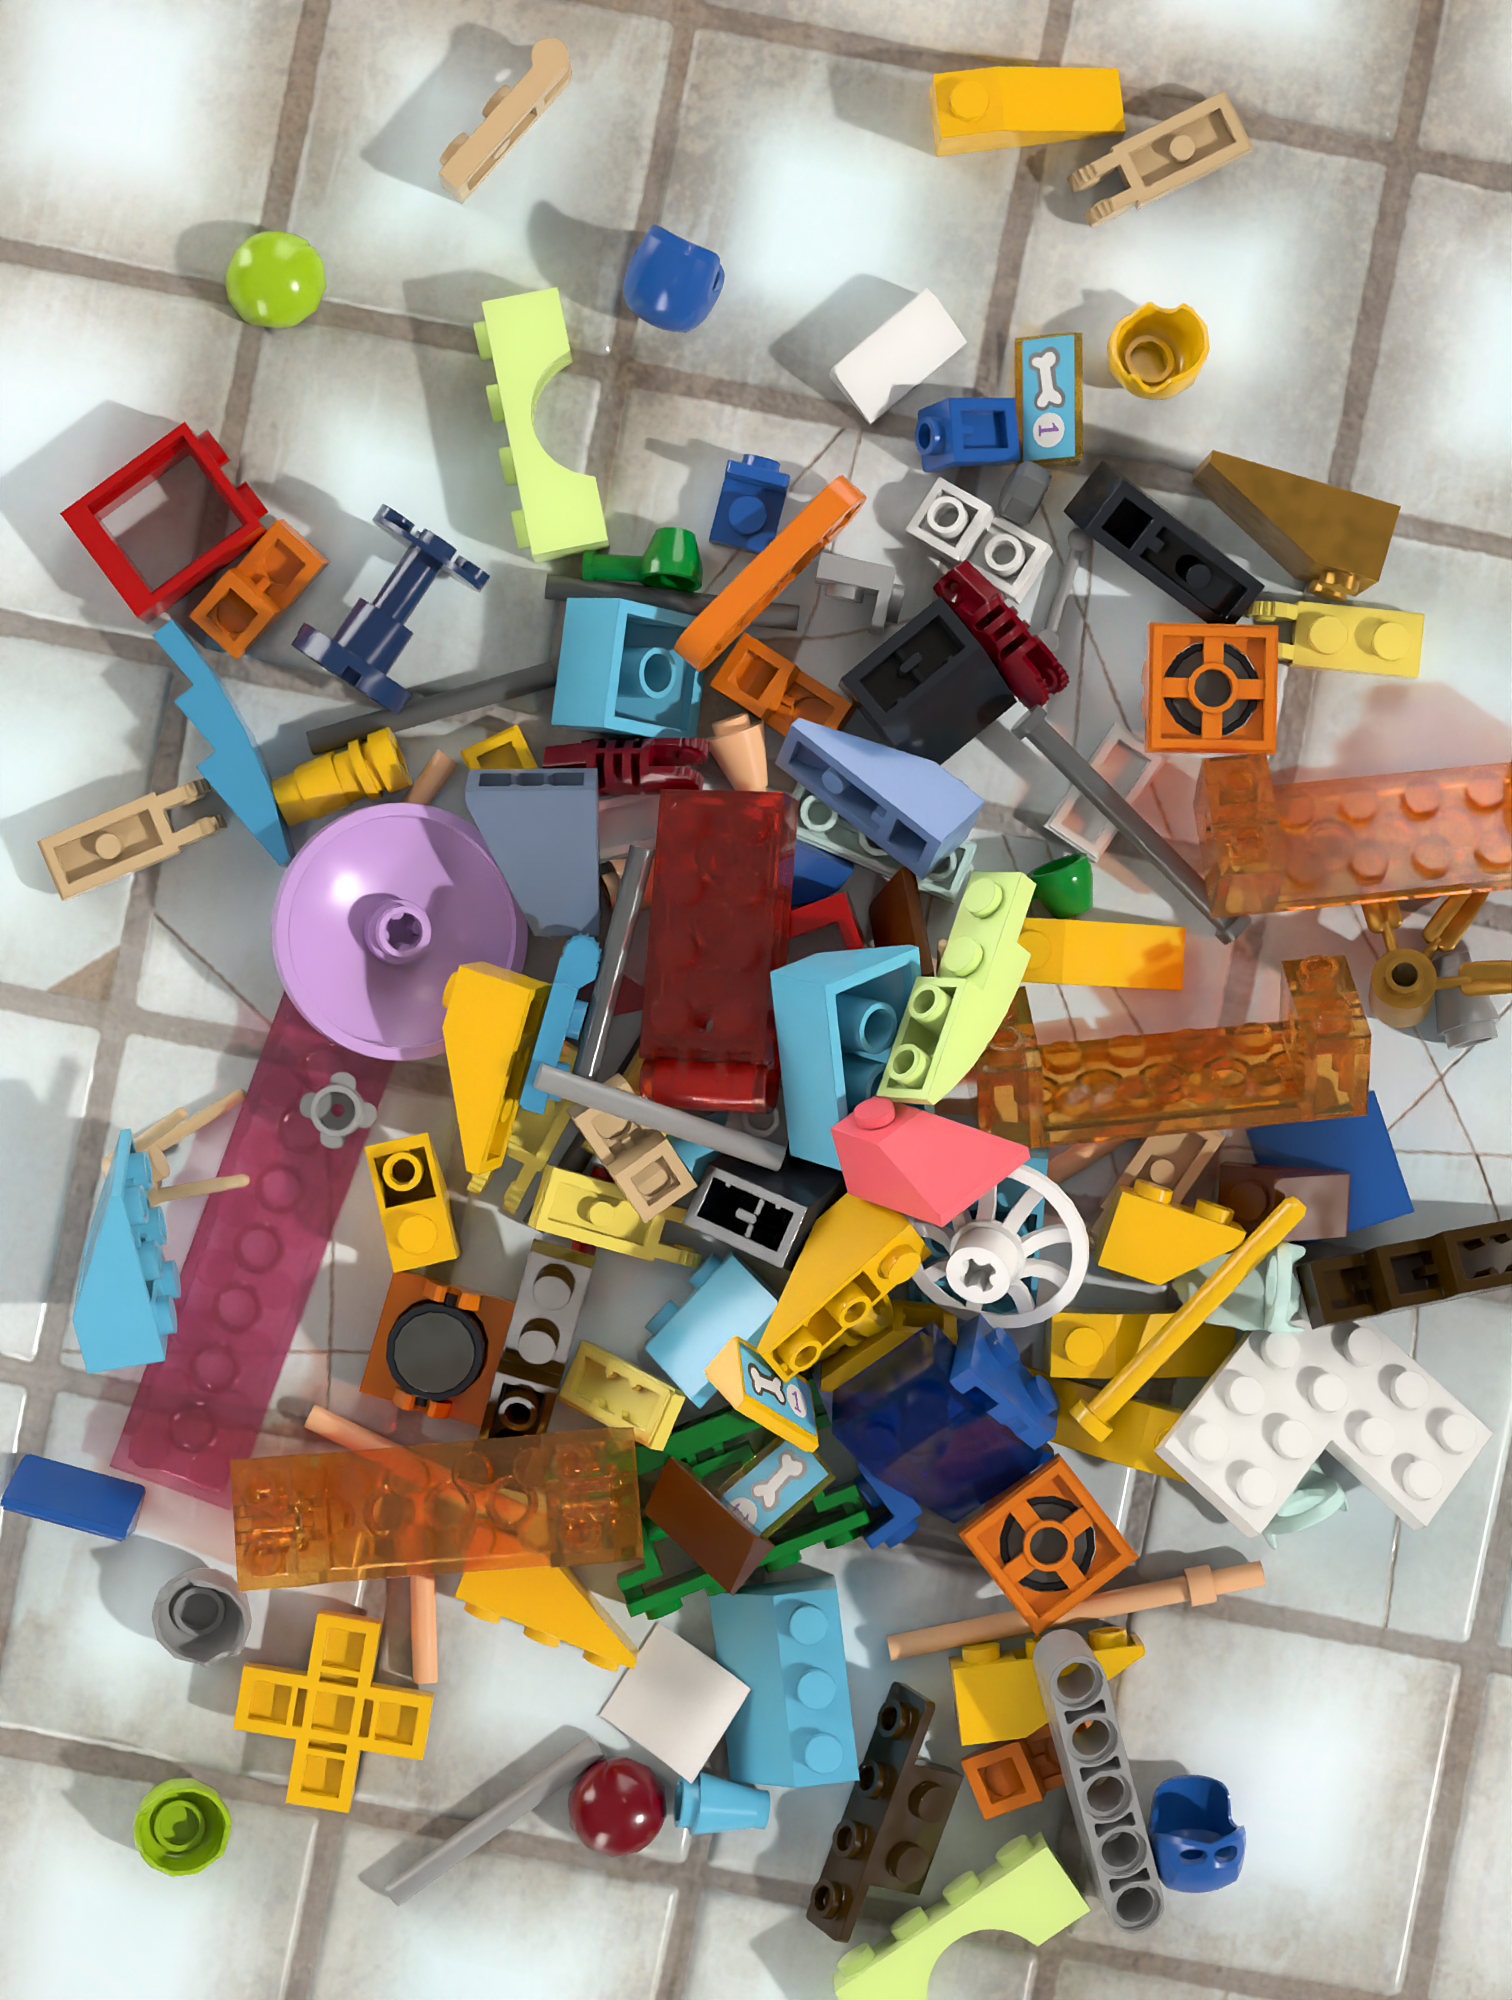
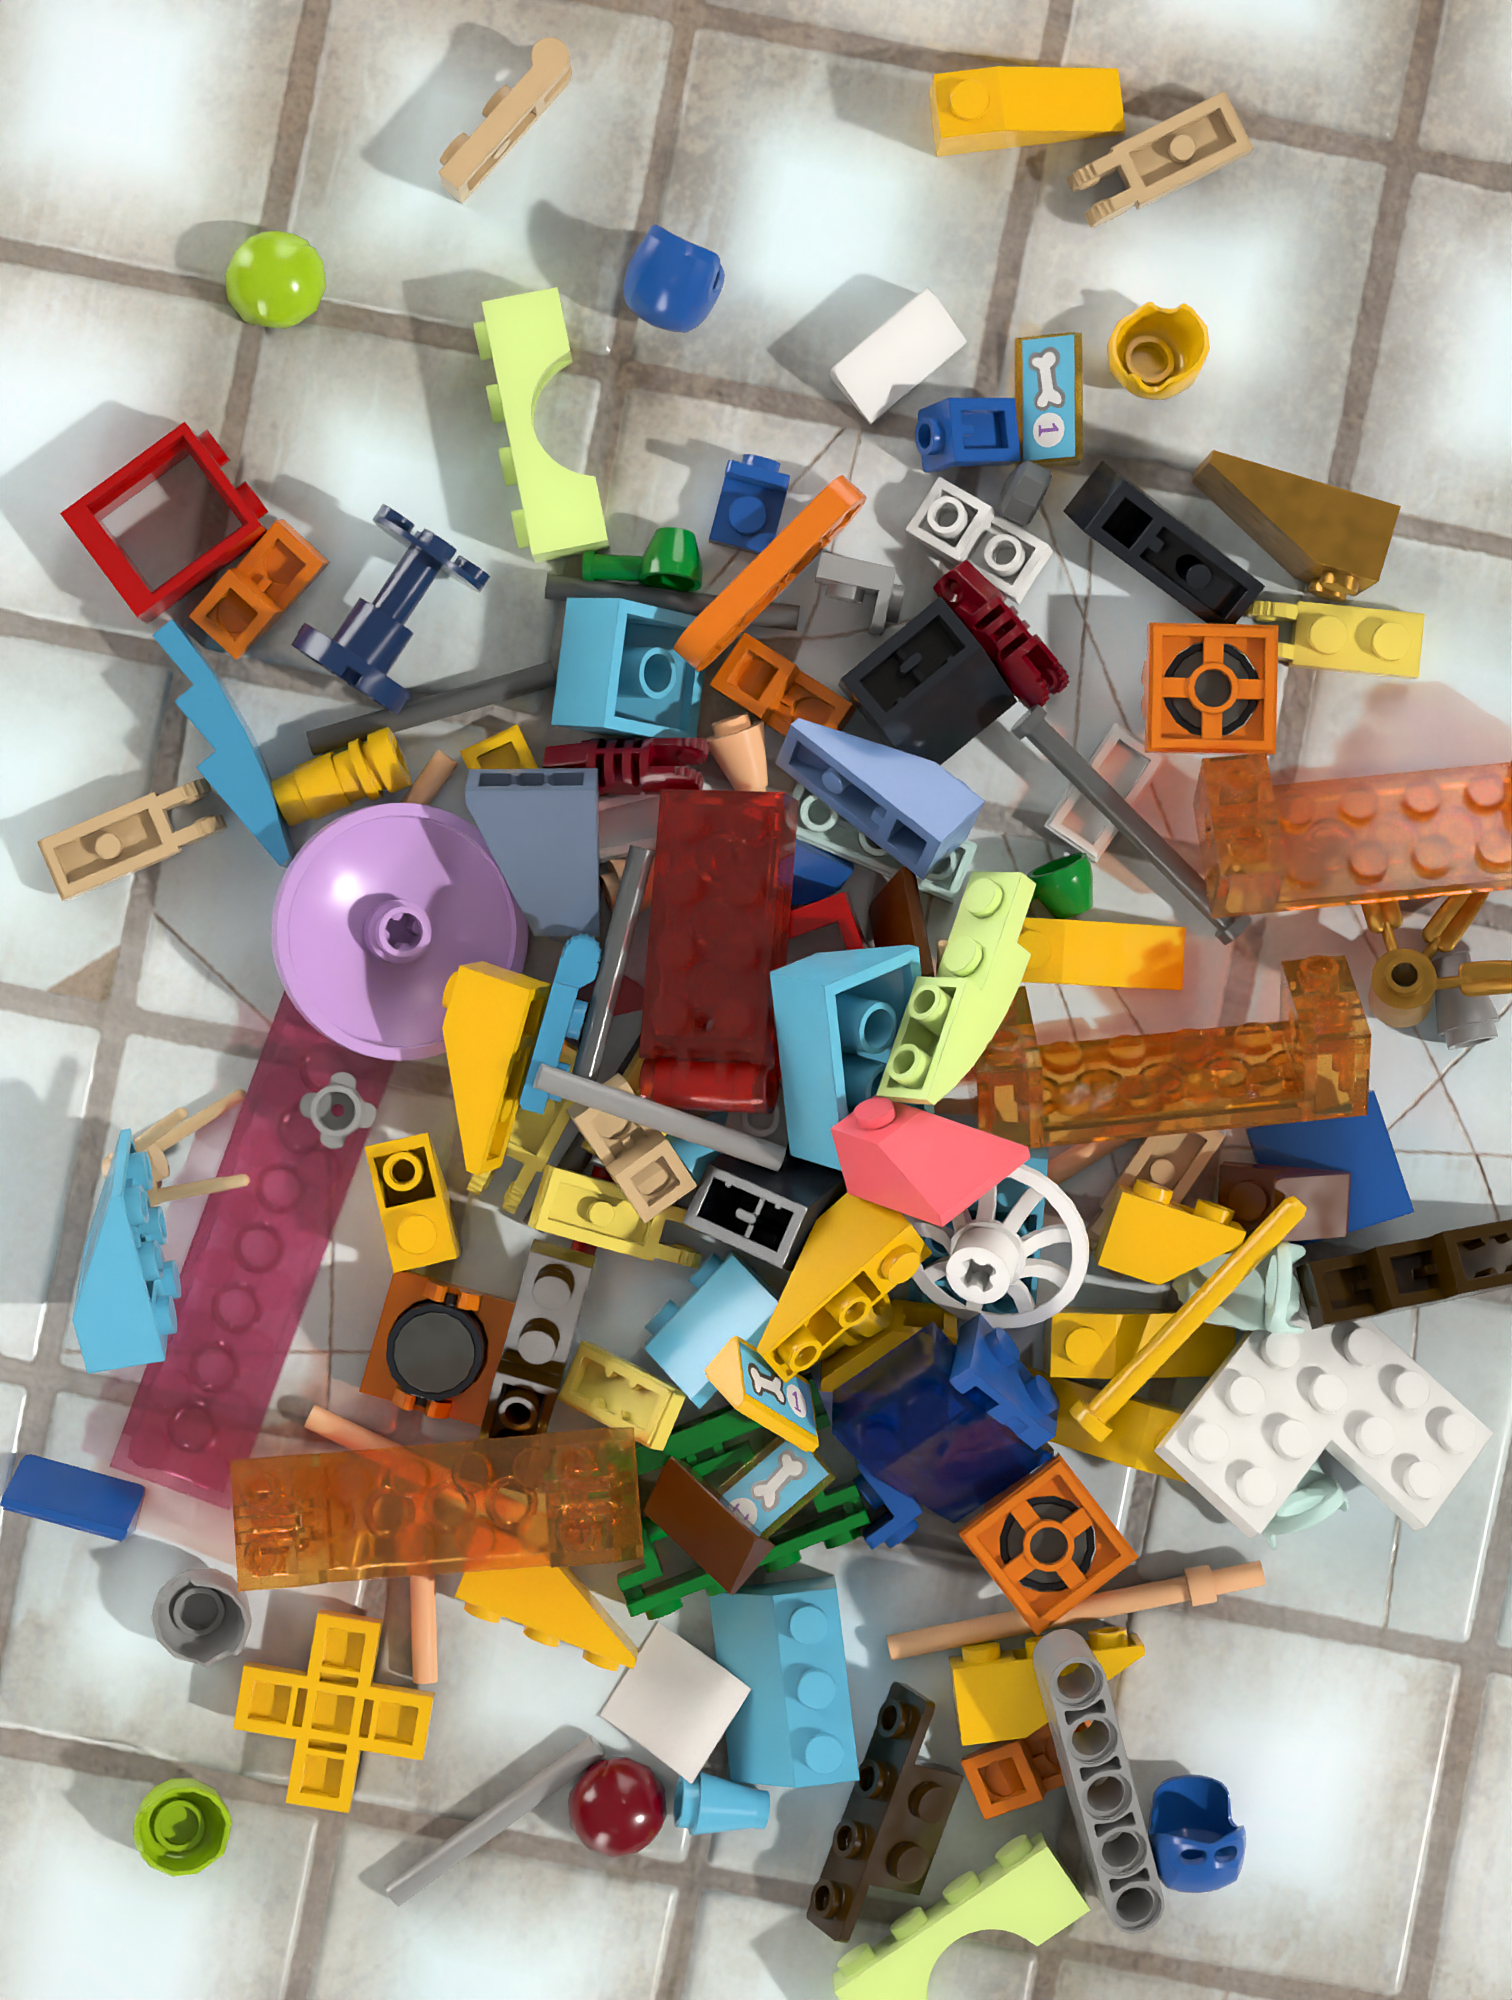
(1078, 542): light grey hinge -> none

